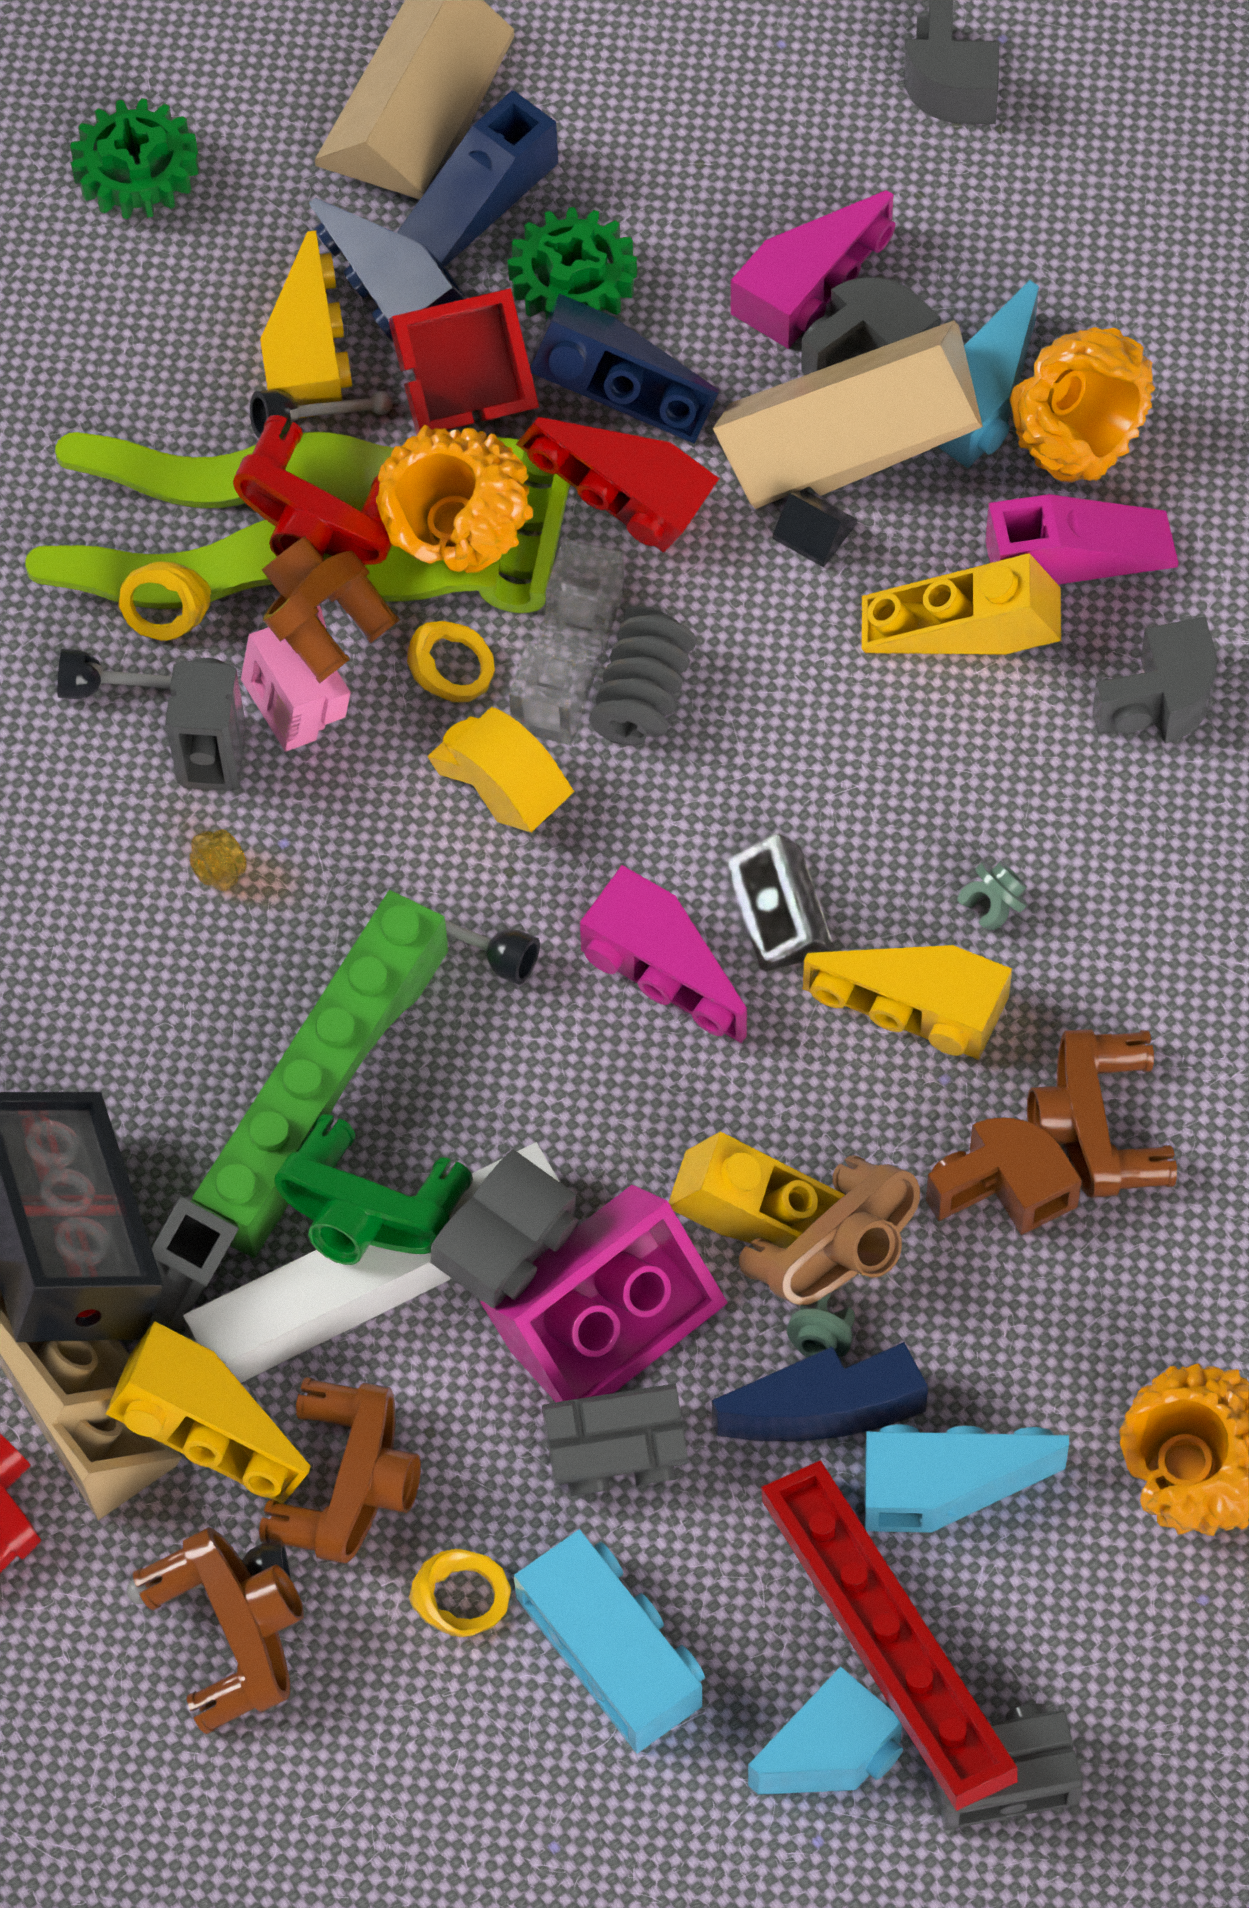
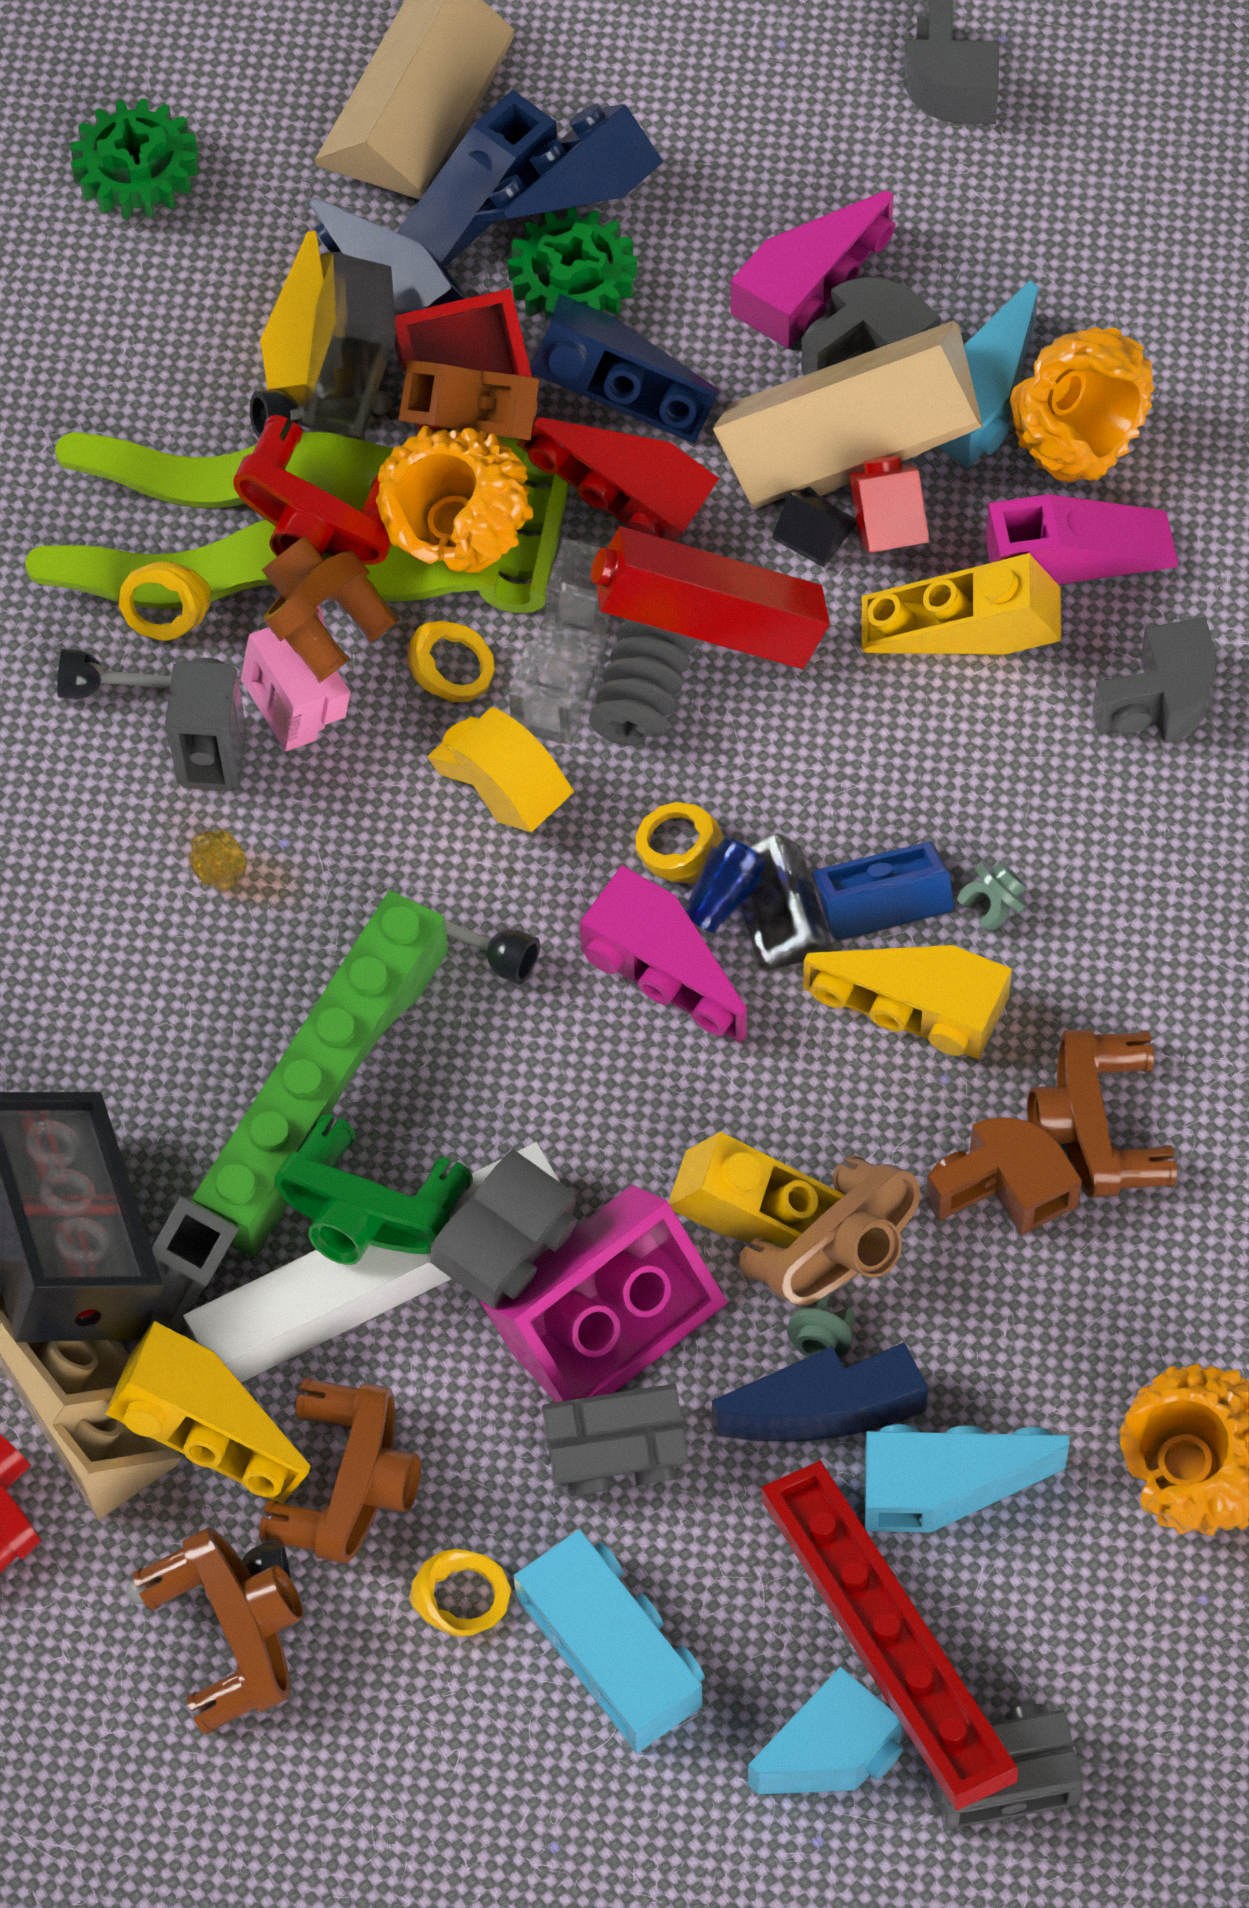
(349, 345): none -> clear smoke slope
(469, 399): none -> dark orange brick
(591, 164): none -> dark blue slope
(675, 866): none -> yellow piece
(710, 597): none -> red brick
(724, 882): none -> clear blue cone
(884, 890): none -> blue slope
(888, 504): none -> brick

